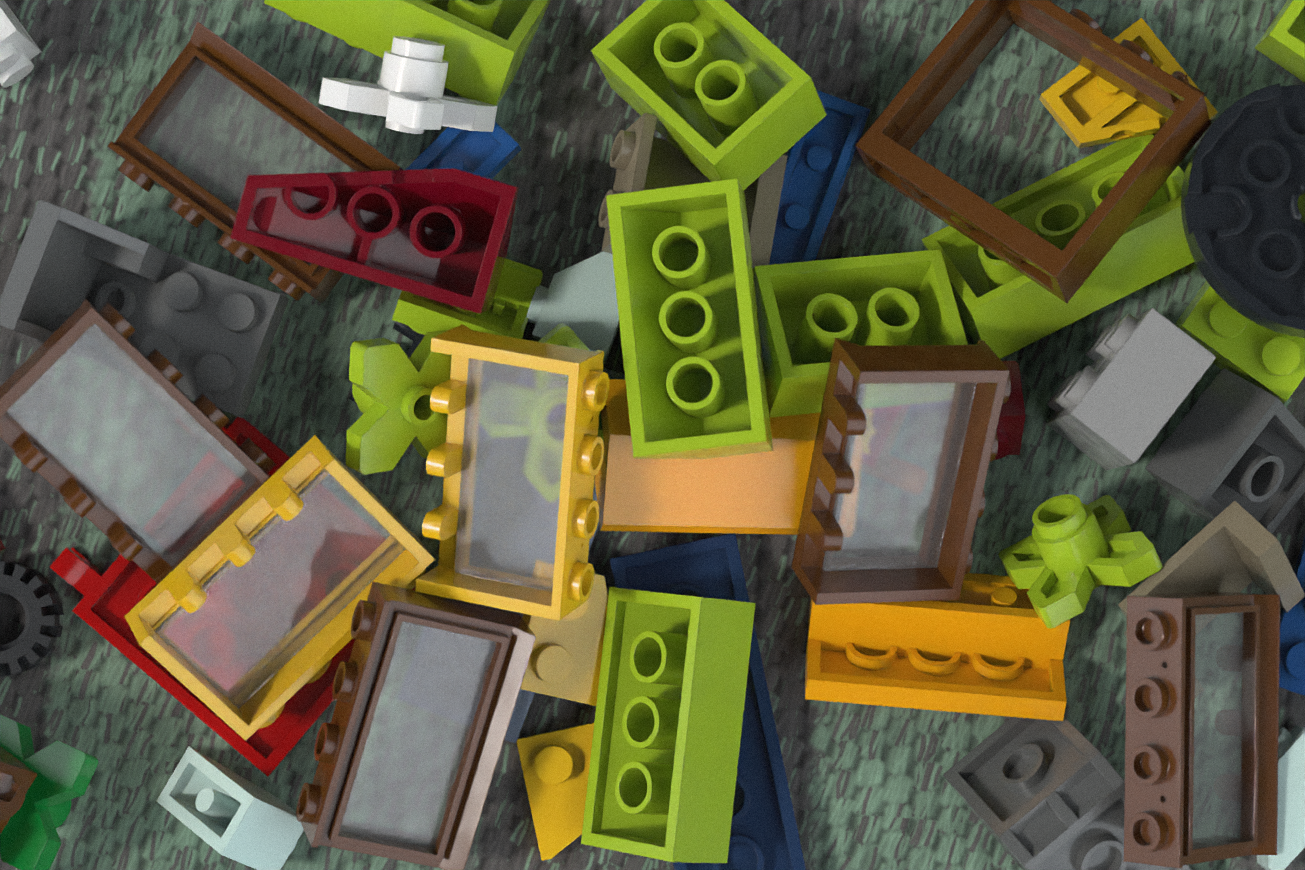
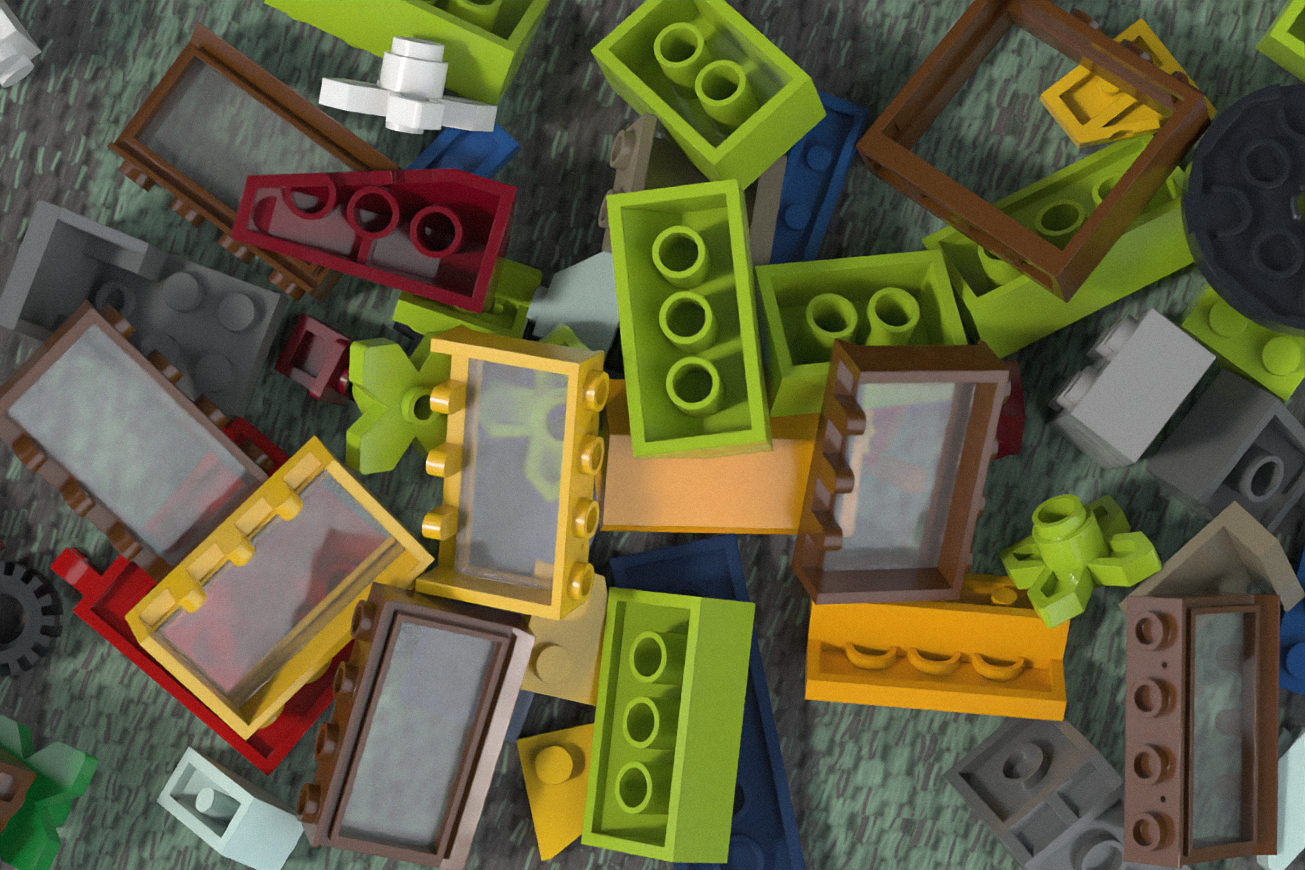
(318, 360): none -> dark red bracket

